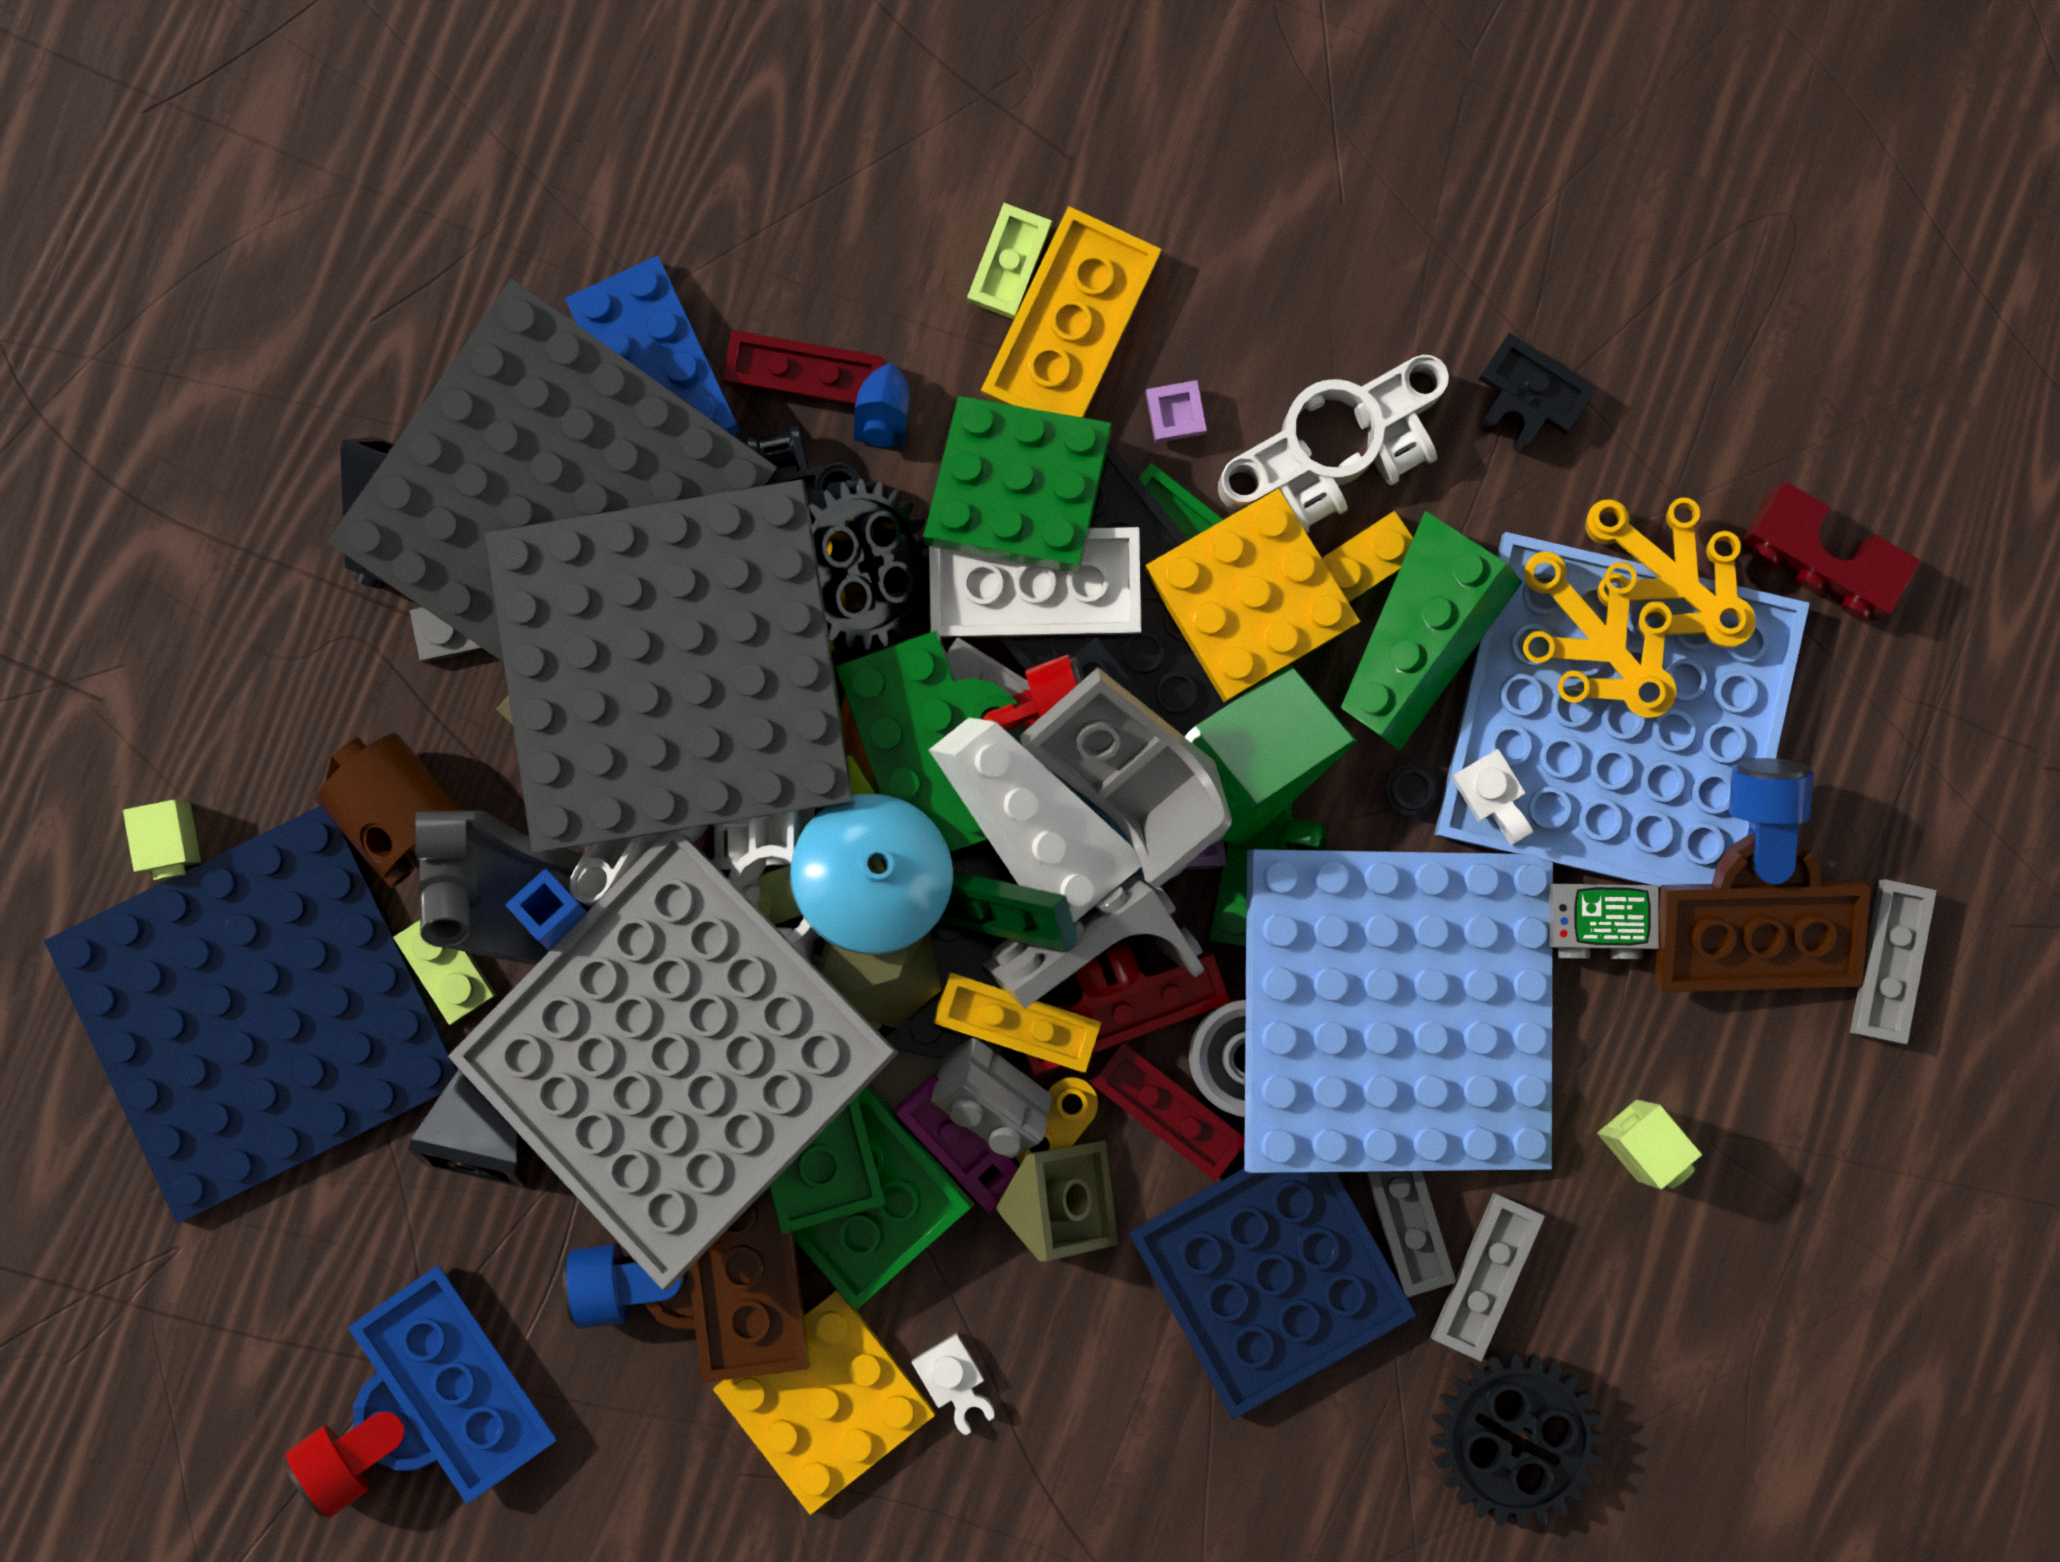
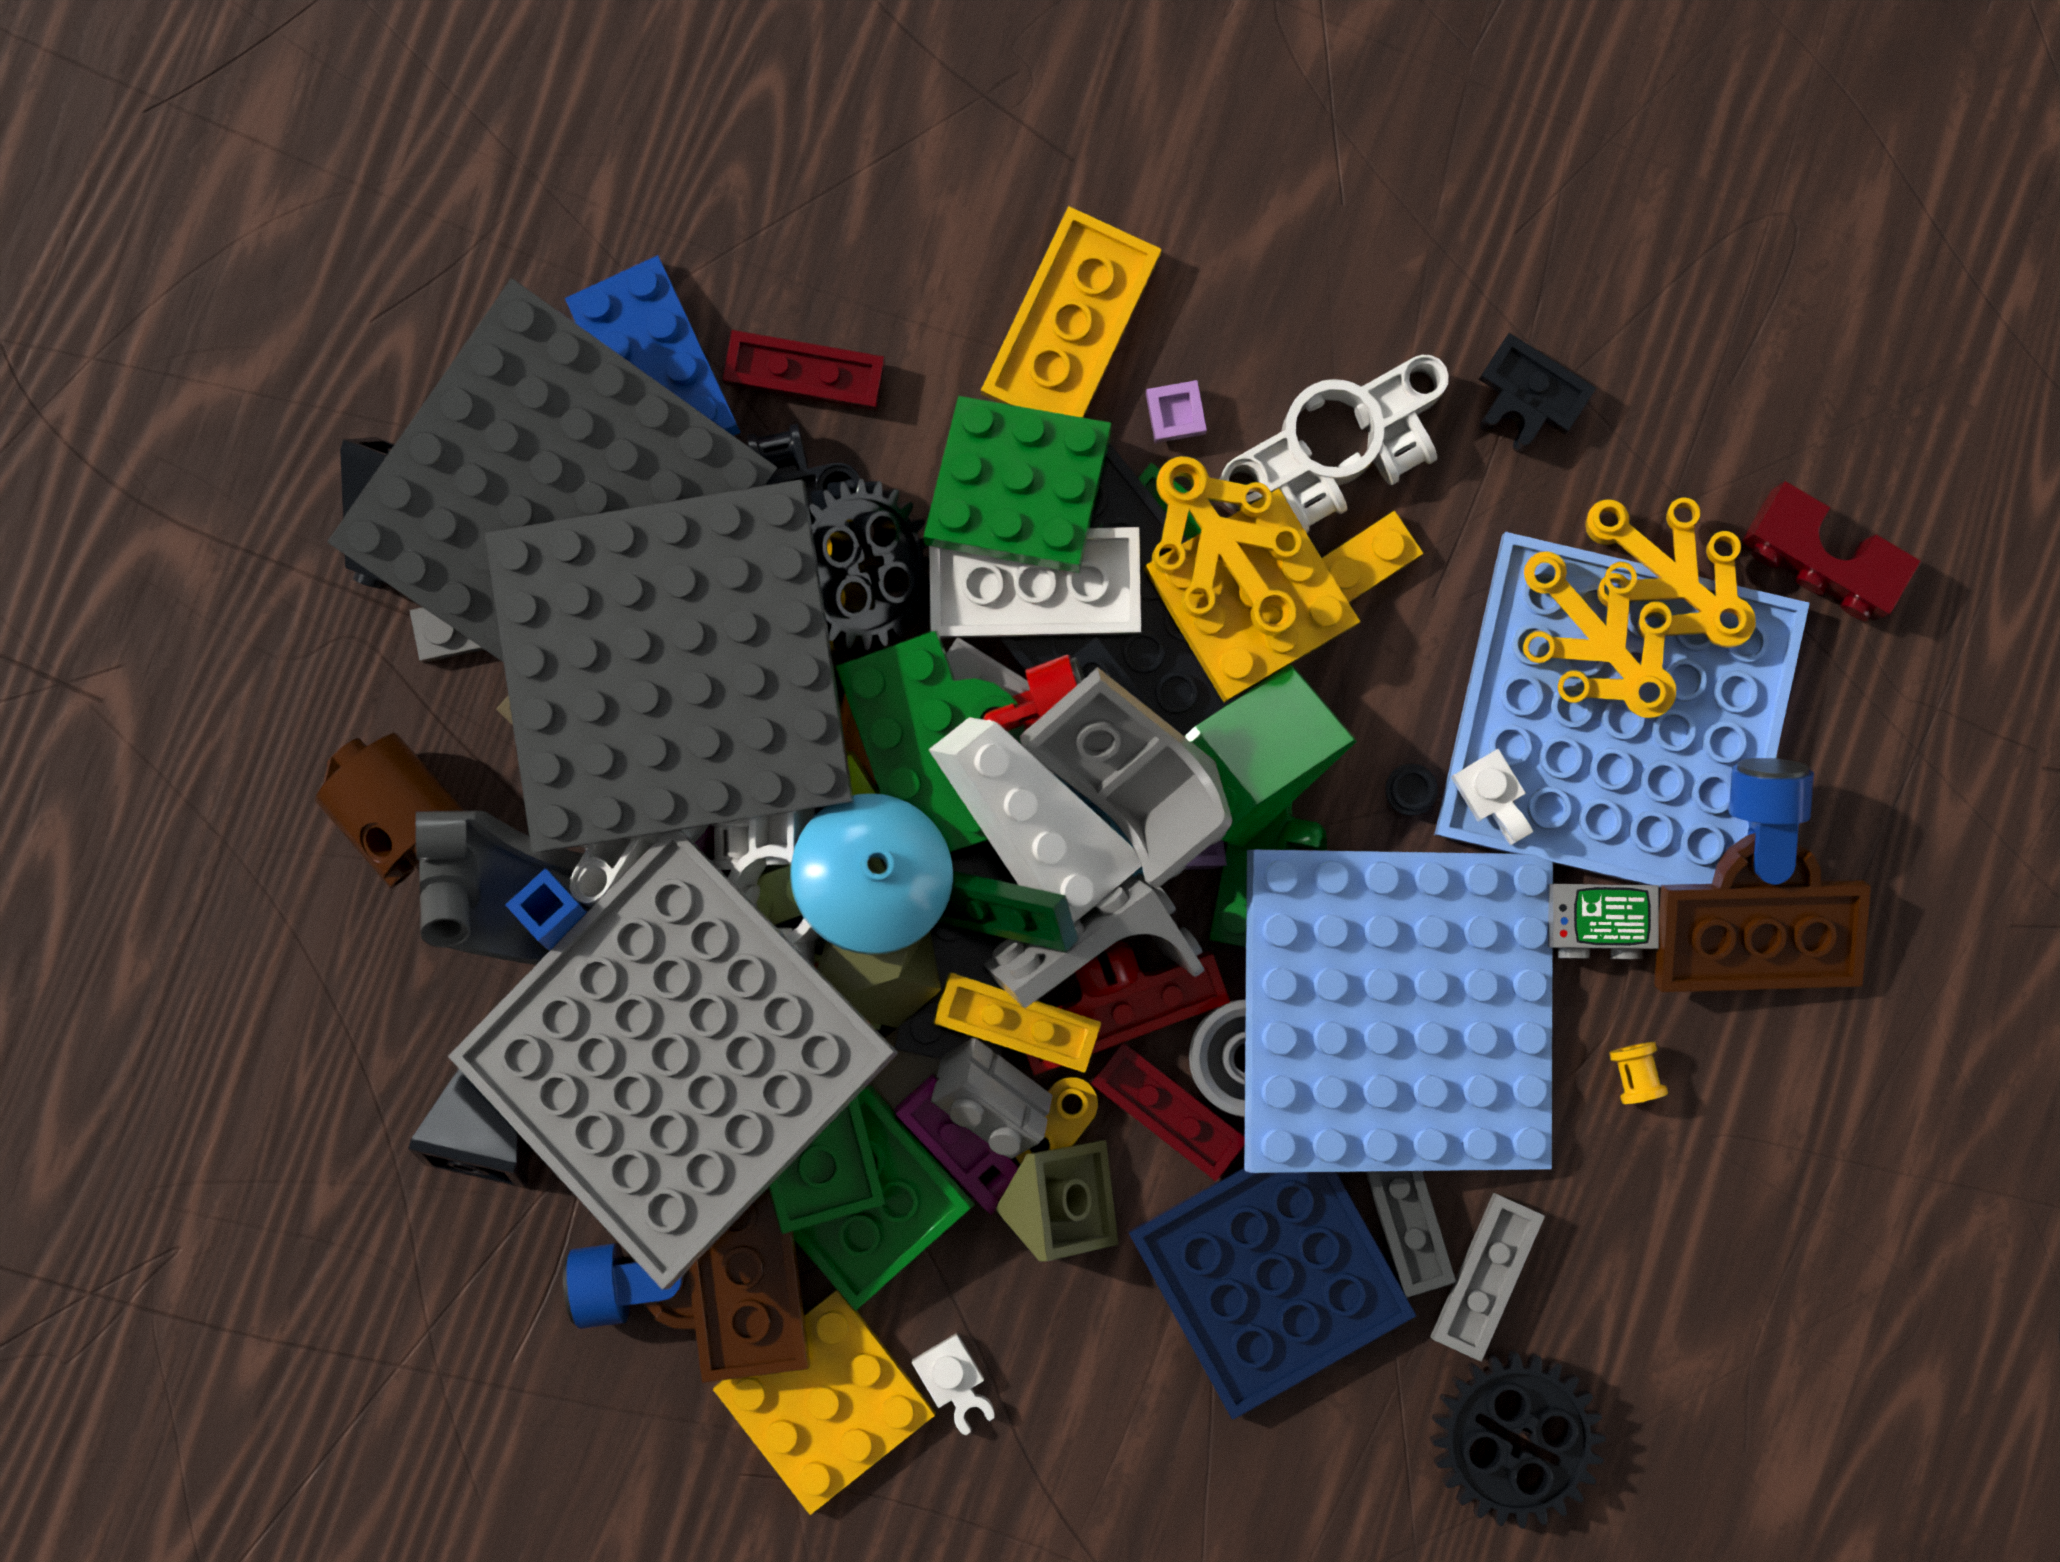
(162, 838): yellowish green brick -> none
(253, 1012): dark blue plate -> none
(433, 1398): blue plate -> none
(447, 975): yellowish green plate -> none
(883, 408): blue plate -> none
(1009, 261): yellowish green plate -> none
(1222, 538): none -> yellow plant
(1427, 630): green wedge -> none
(1638, 1073): none -> yellow bush
(1651, 1145): yellowish green brick -> none
(1893, 961): light grey plate -> none

